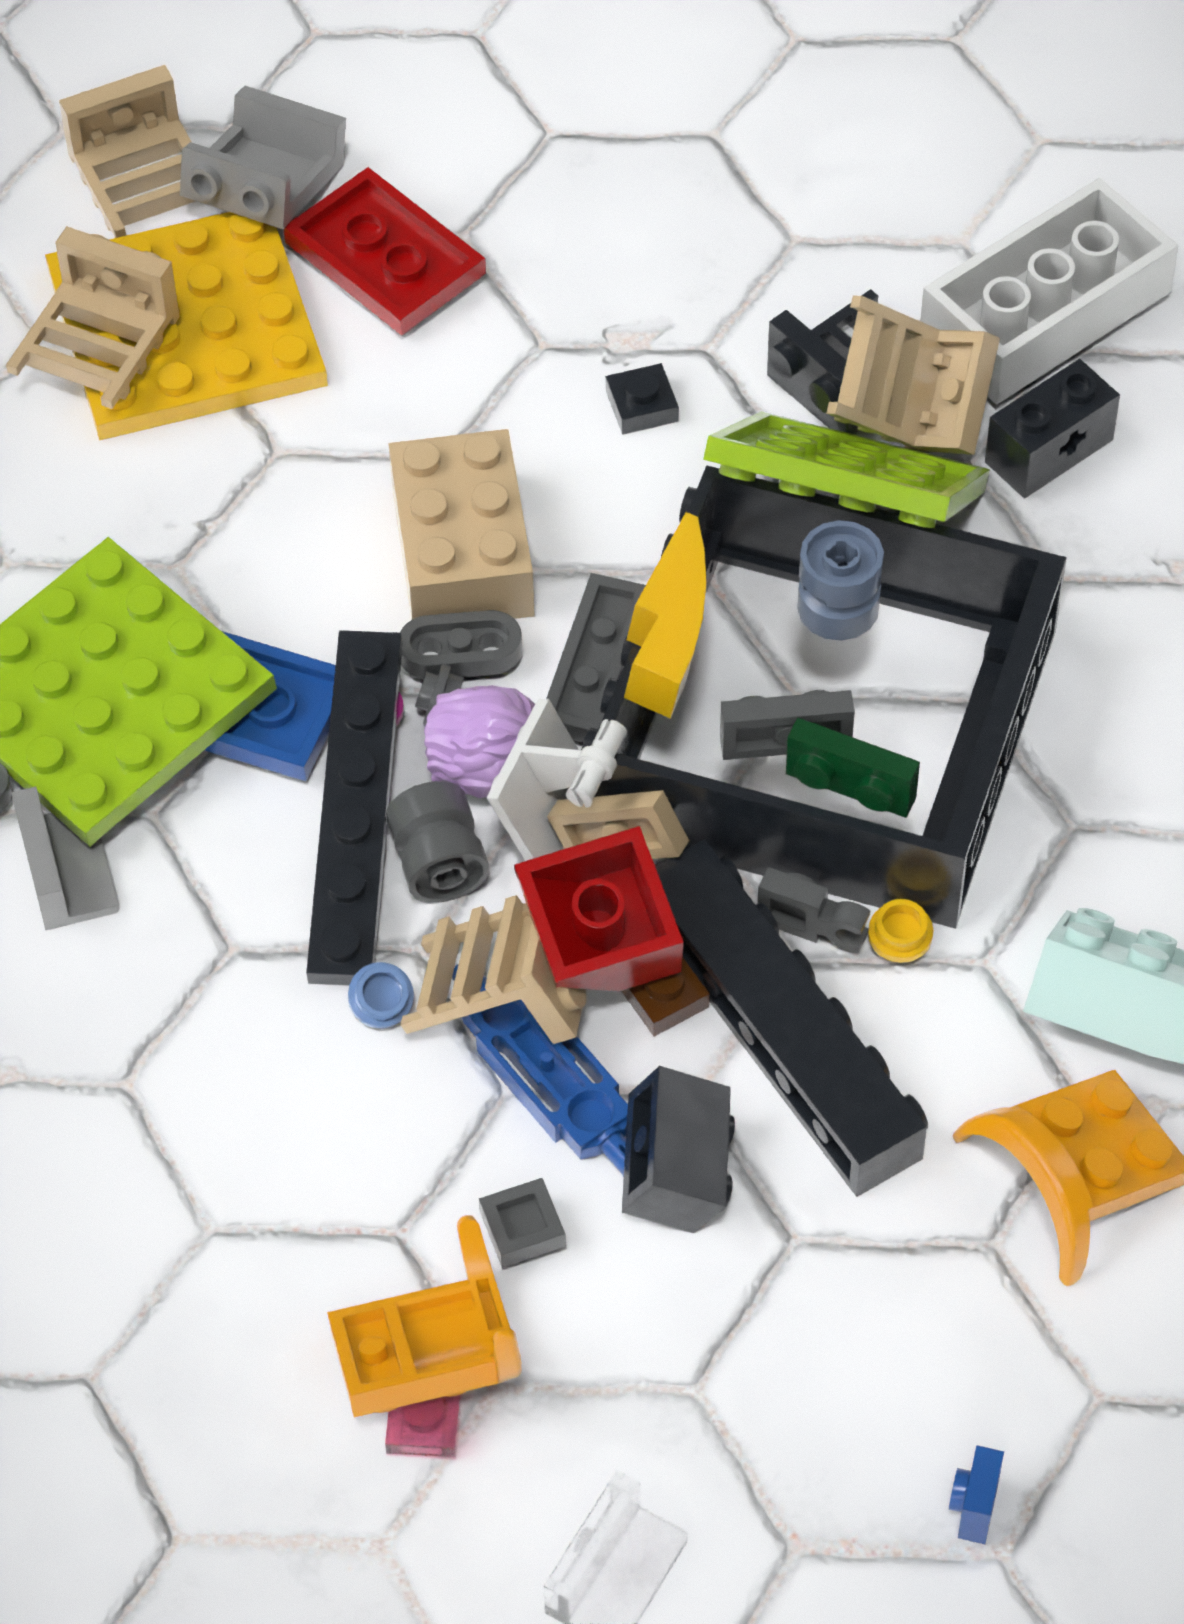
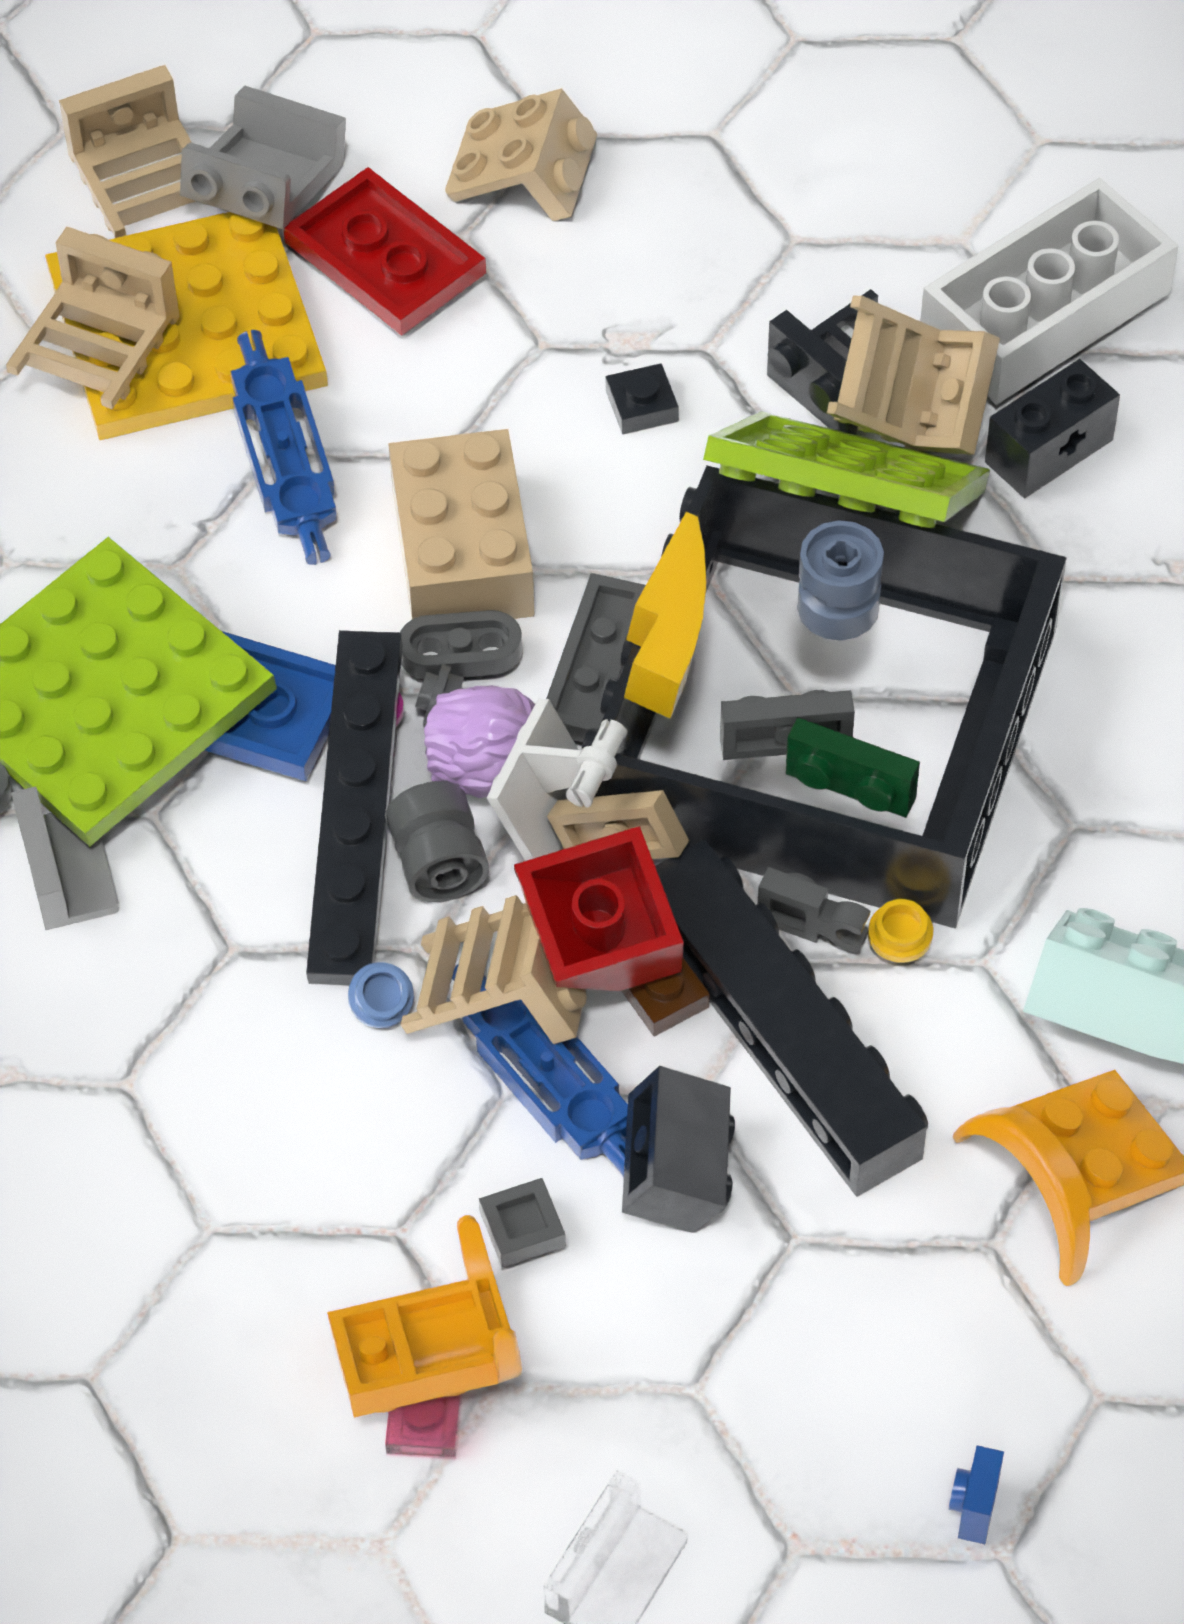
(299, 497): none -> blue piece
(527, 142): none -> tan bracket

